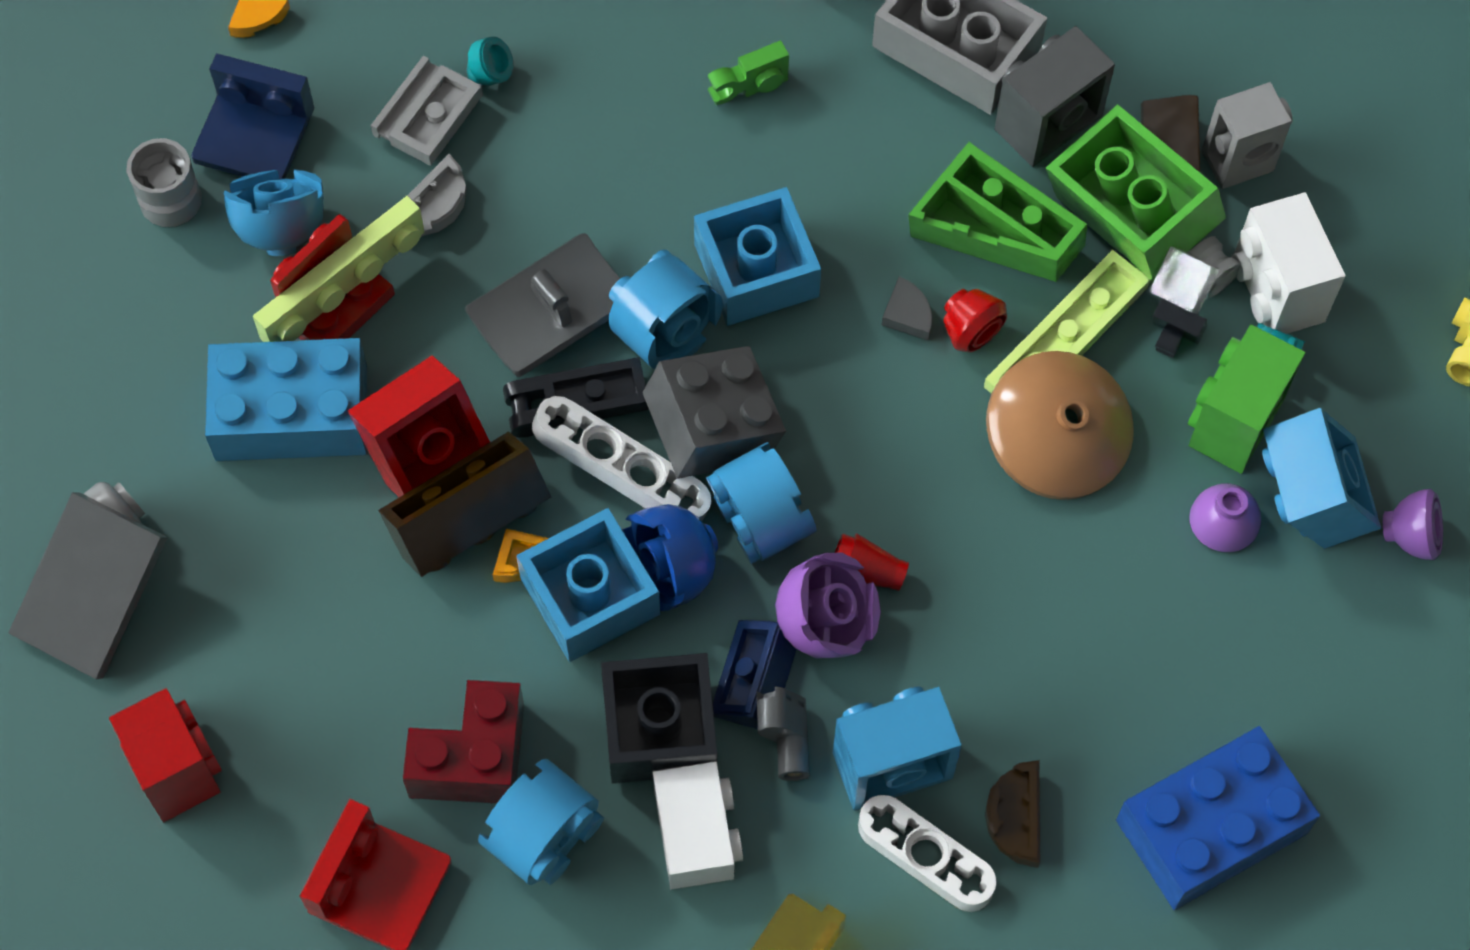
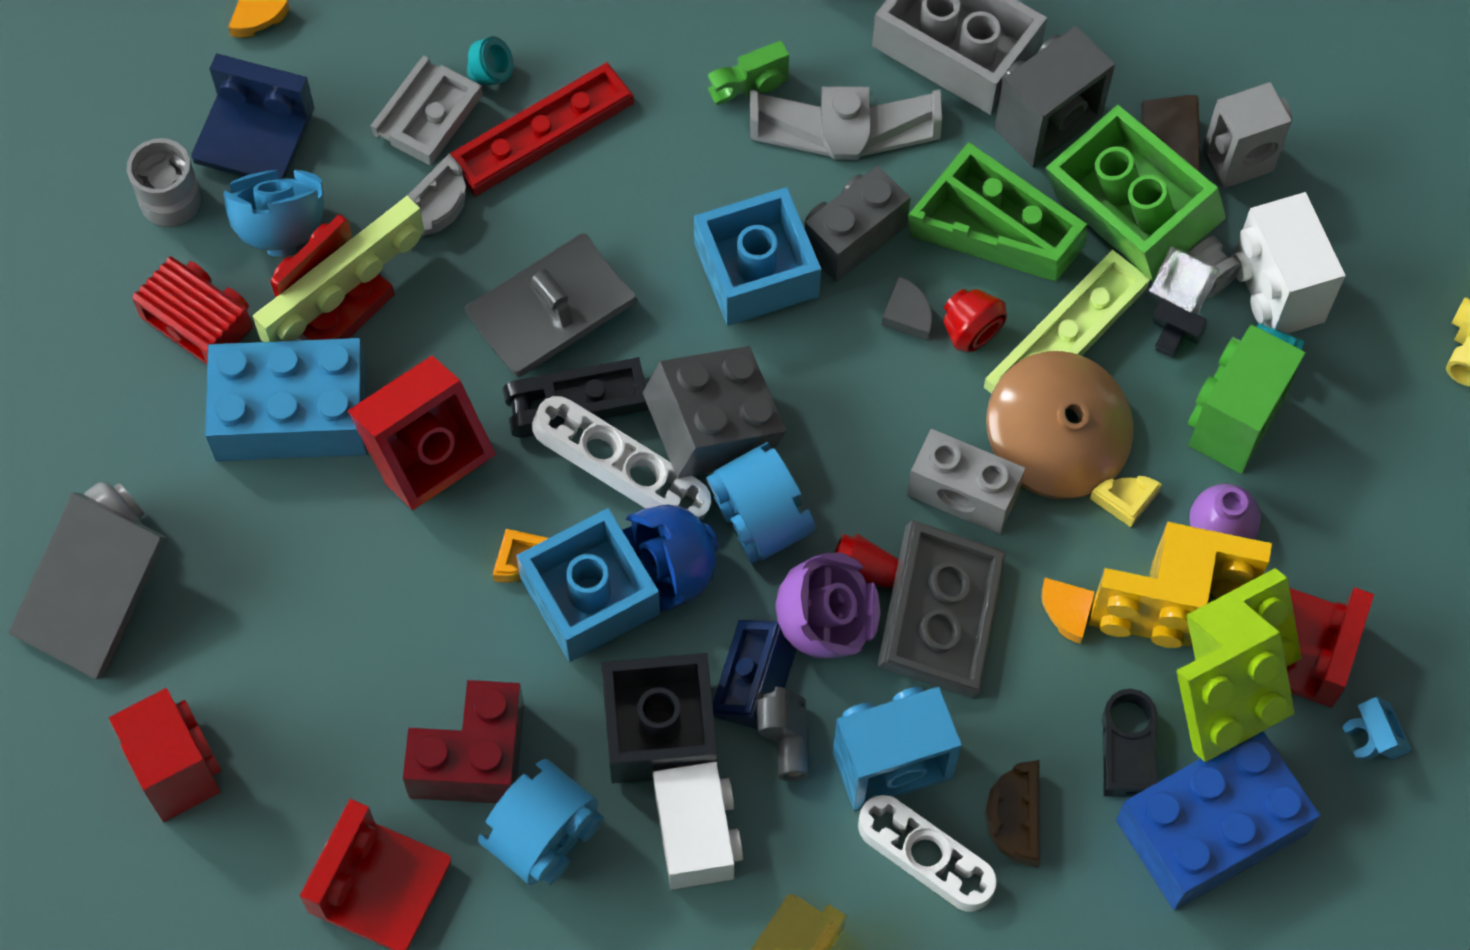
(191, 309): none -> red brick
(465, 504): dark brown brick -> none
(542, 128): none -> red tile
(663, 309): dark azure brick -> none
(845, 122): none -> light grey plate
(857, 221): none -> dark grey brick
(941, 609): none -> dark grey tile
(965, 481): none -> light grey brick
(1067, 607): none -> light orange tile
(1126, 497): none -> light yellow tile
(1129, 757): none -> black piece
(1182, 575): none -> yellow bracket
(1240, 665): none -> lime bracket
(1320, 479): dark azure brick -> none
(1327, 642): none -> red bracket
(1383, 728): none -> dark azure tile
(1416, 525): medium lavender brick -> none

